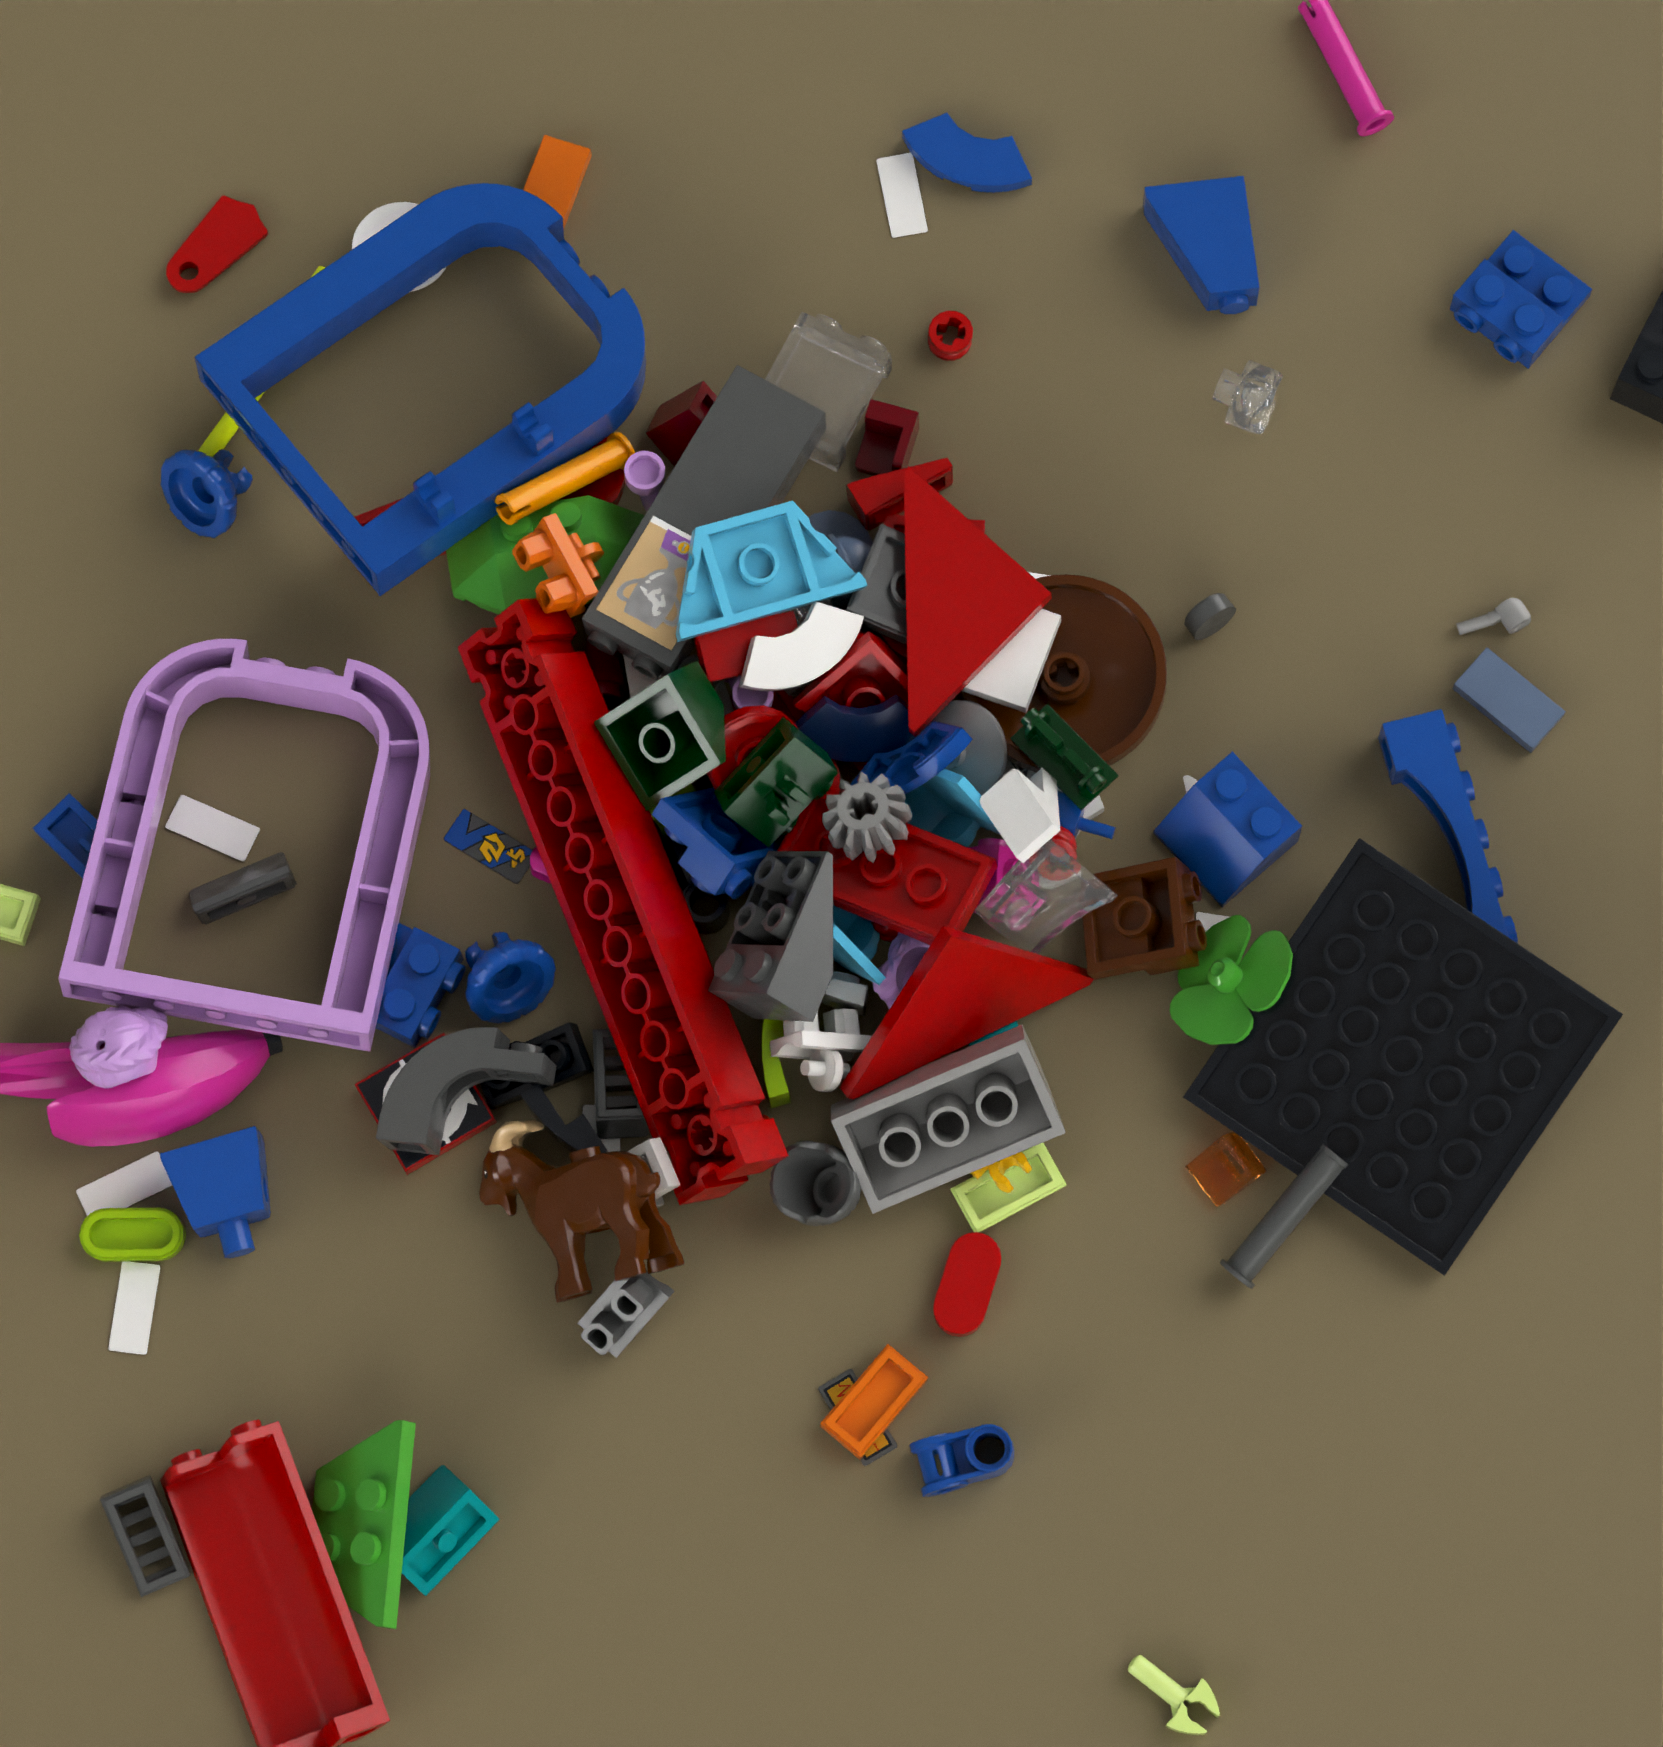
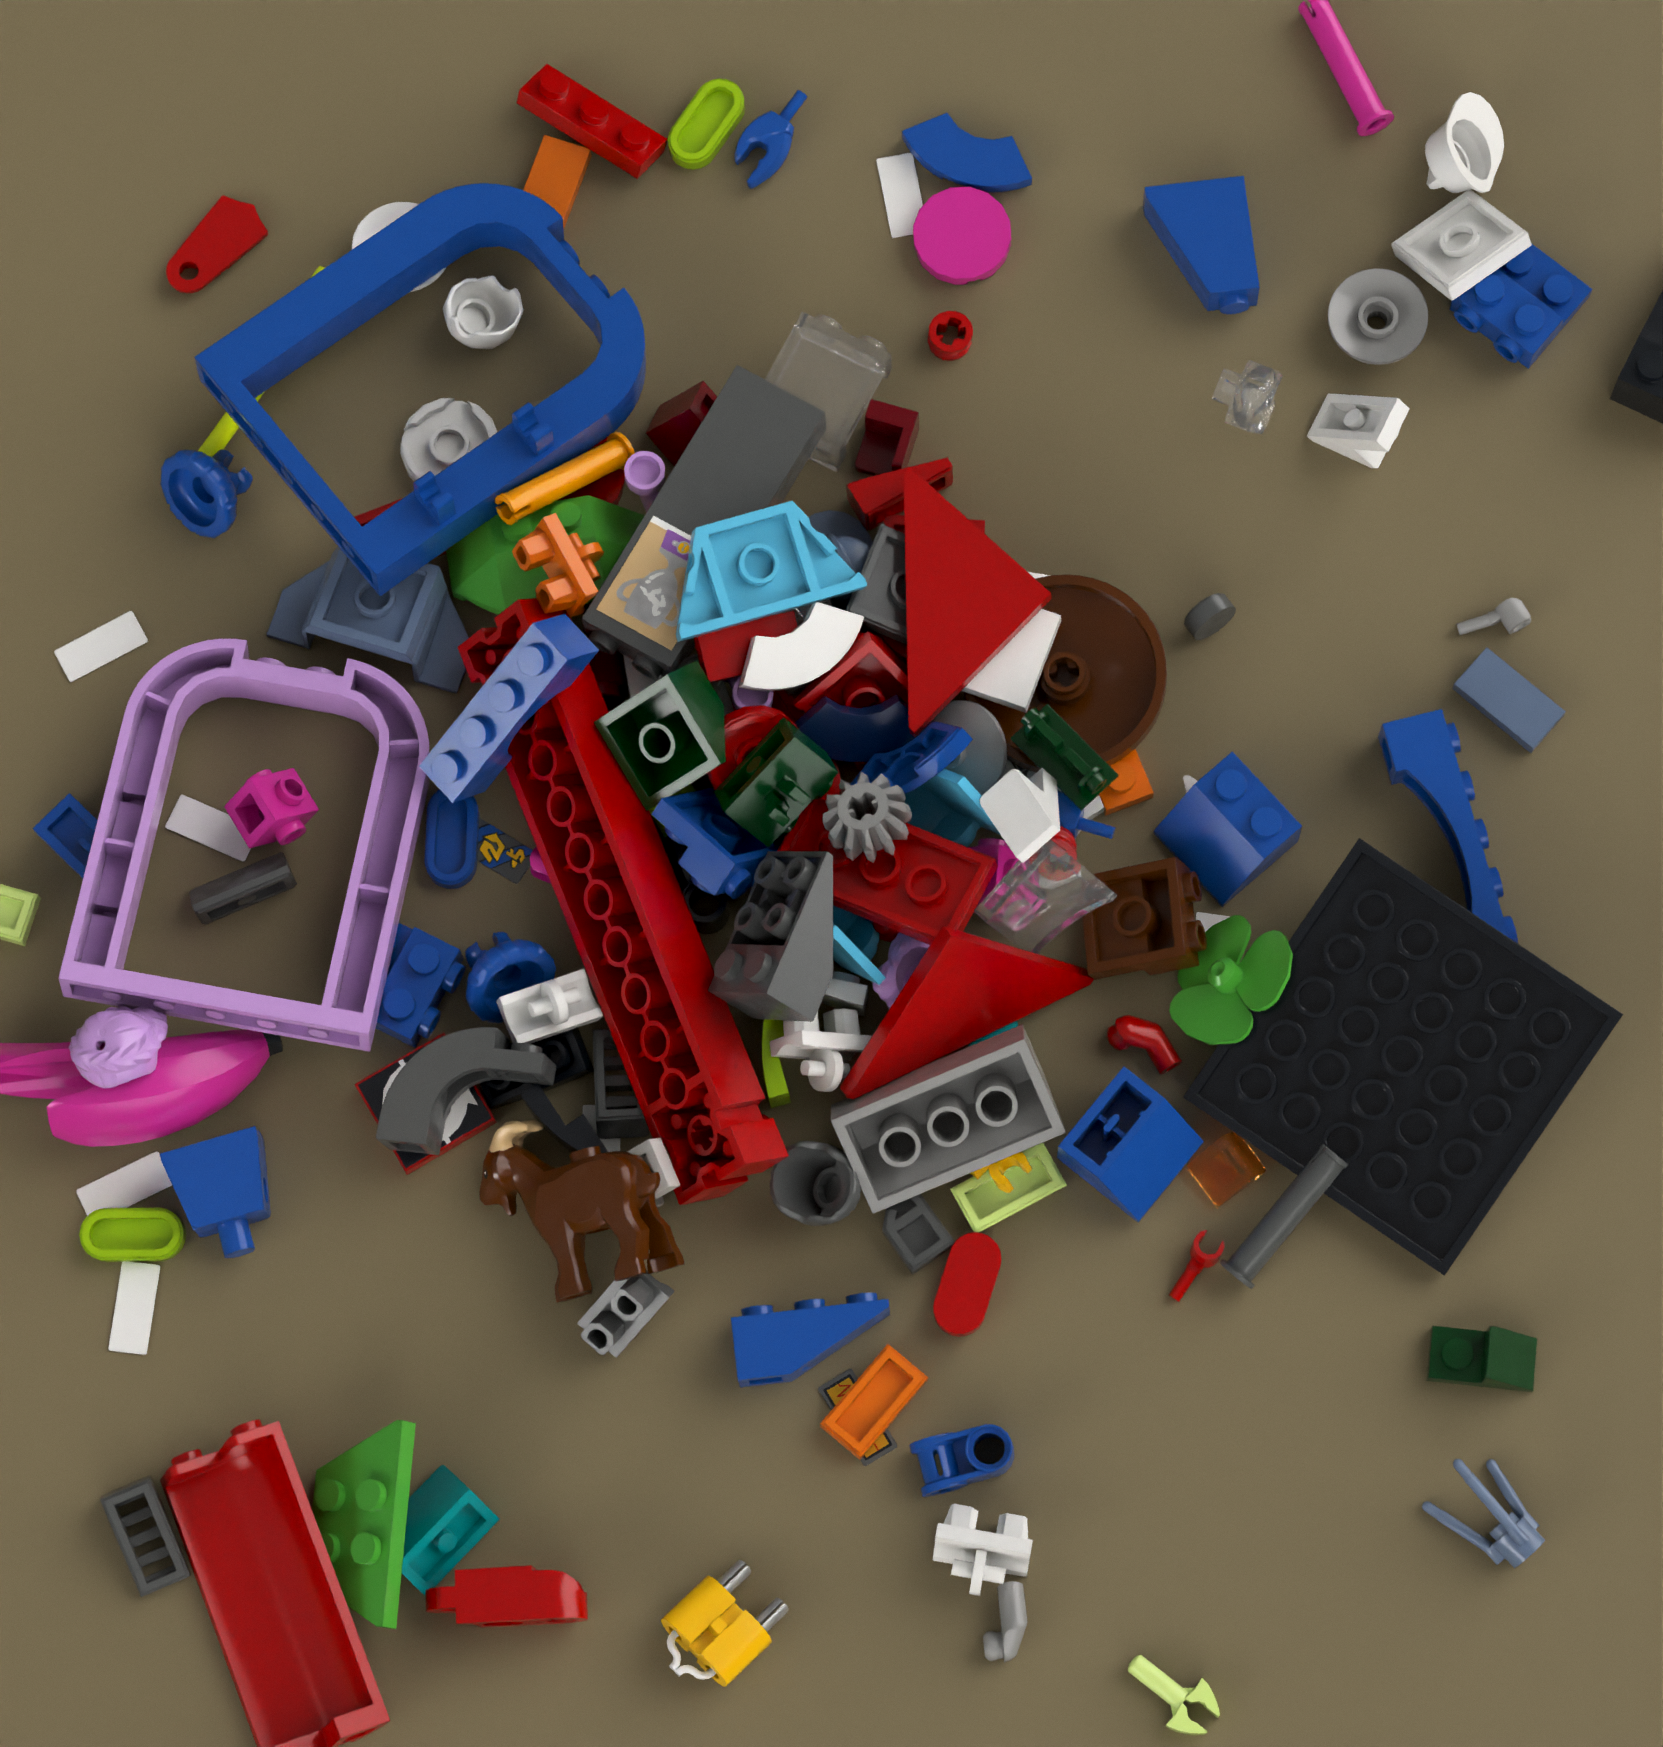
(100, 646): none -> white sticker
(271, 808): none -> dark pink brick
(407, 623): none -> sand blue piece
(442, 435): none -> white tile
(451, 840): none -> blue tile
(482, 312): none -> white hair
(510, 1597): none -> red piece
(530, 675): none -> arch
(549, 1008): none -> white hips
(591, 121): none -> red plate
(706, 124): none -> lime tile
(717, 1629): none -> yellow piece
(770, 133): none -> blue hand
(788, 1343): none -> blue slope
(915, 1233): none -> dark grey tile
(962, 235): none -> dark pink tile
(982, 1553): none -> white hips
(1013, 1623): none -> light grey arm
(1129, 1144): none -> blue slope
(1130, 786): none -> orange plate
(1146, 1035): none -> red arm
(1194, 1267): none -> red hand
(1358, 426): none -> white slope
(1380, 295): none -> light grey dish
(1461, 244): none -> white tile
(1466, 147): none -> white piece
(1482, 1358): none -> dark green slope
(1513, 1535): none -> sand blue plant

